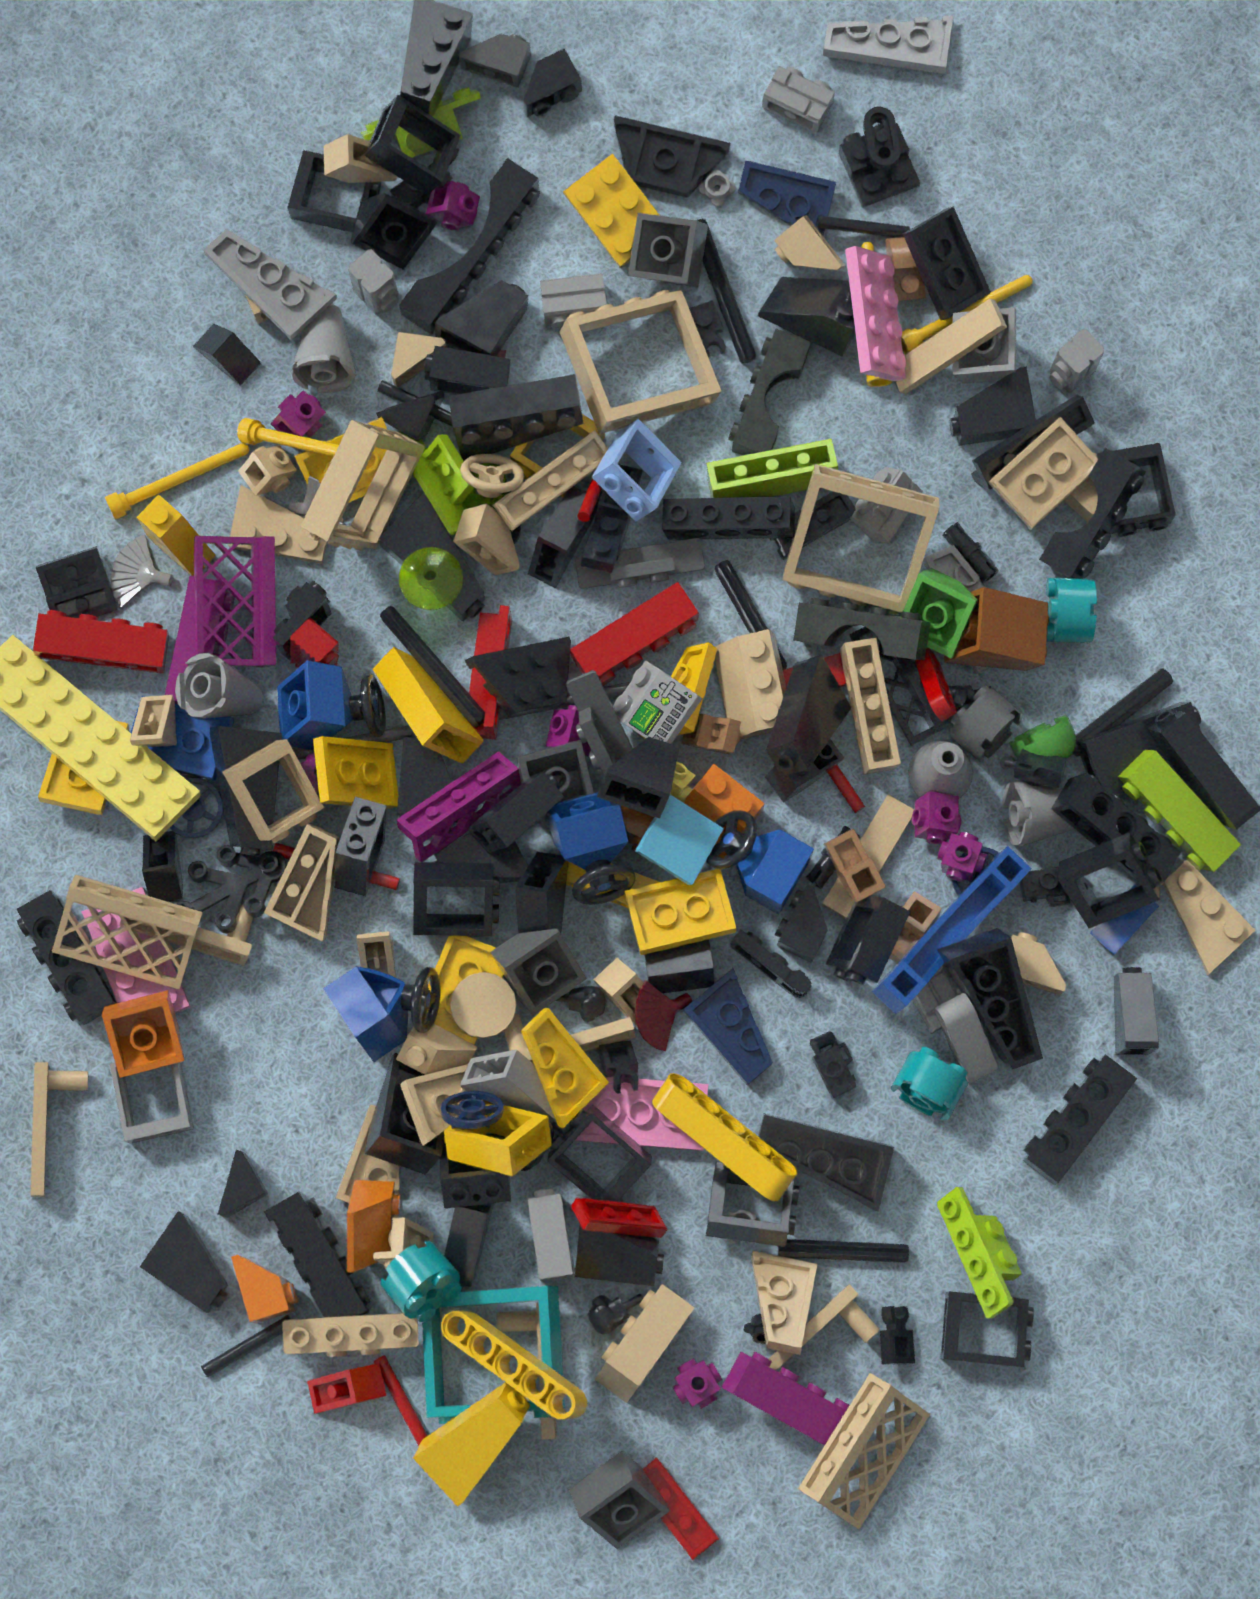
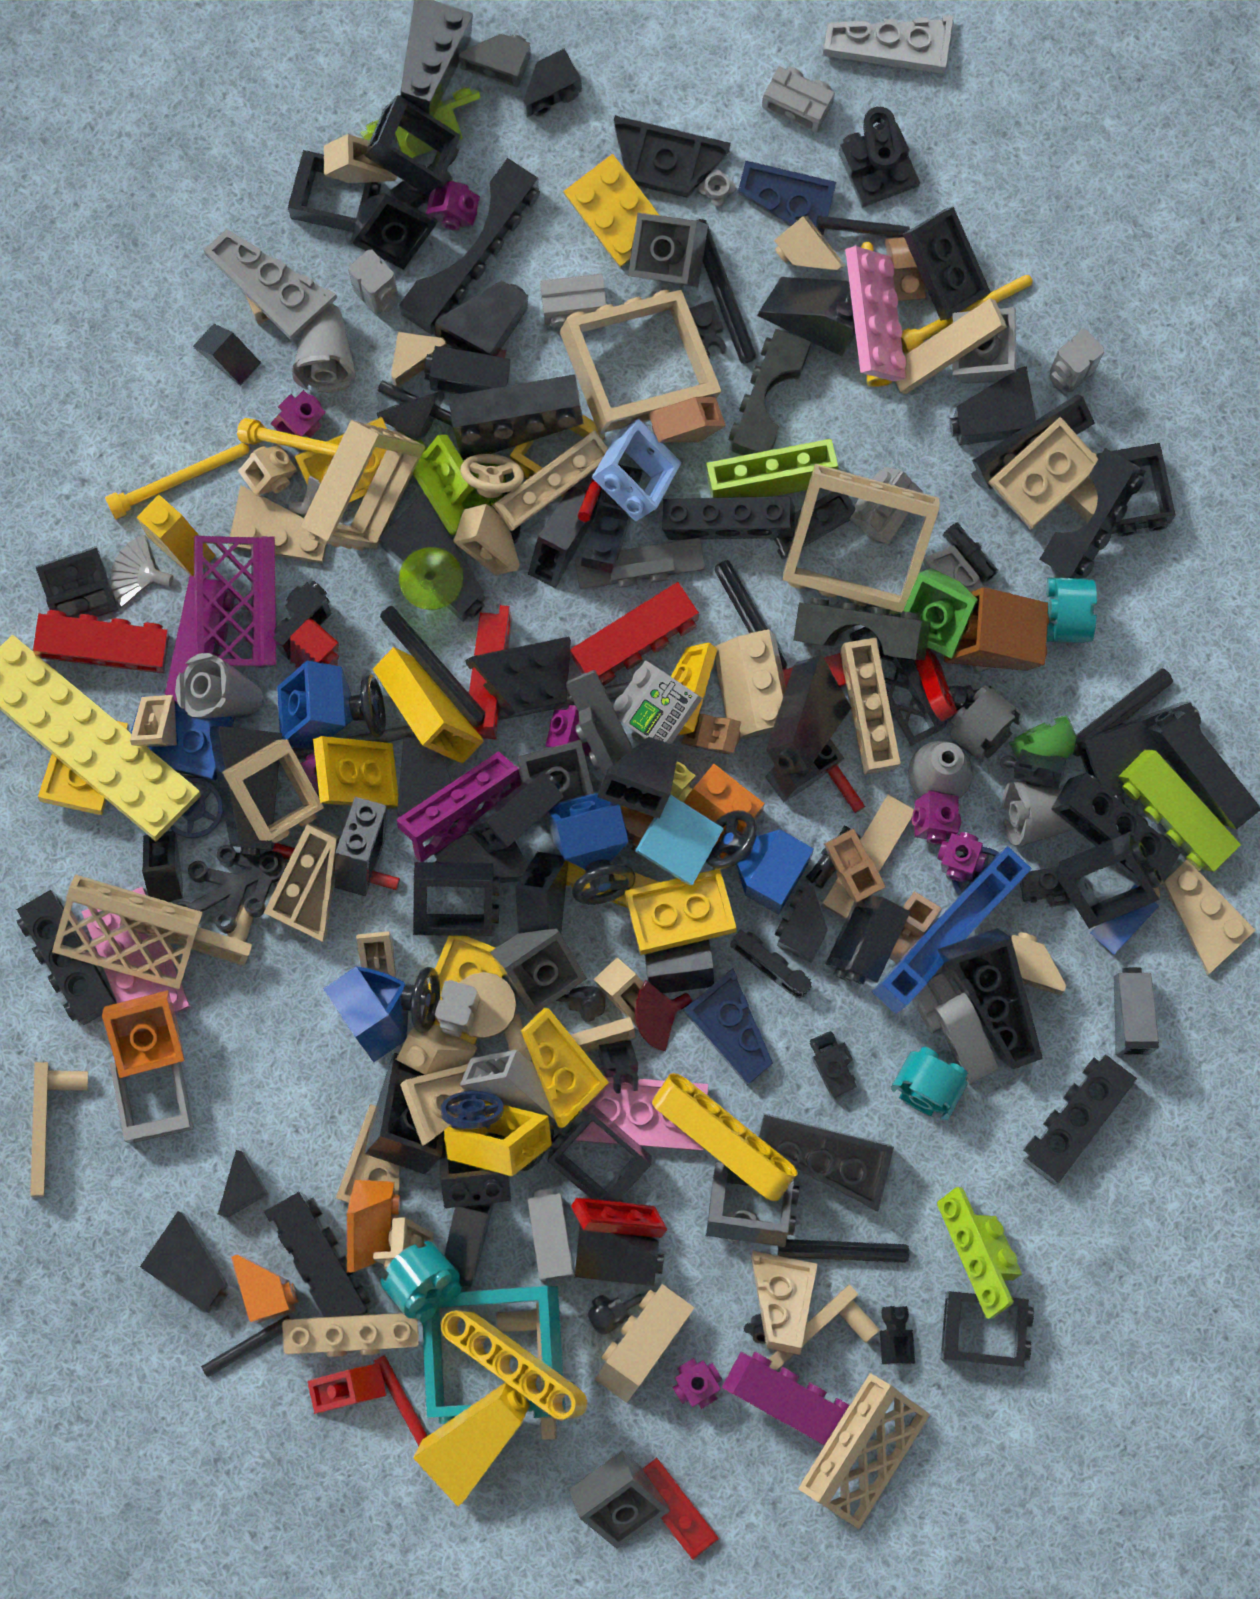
(457, 1008): none -> light grey brick
(687, 420): none -> nougat slope

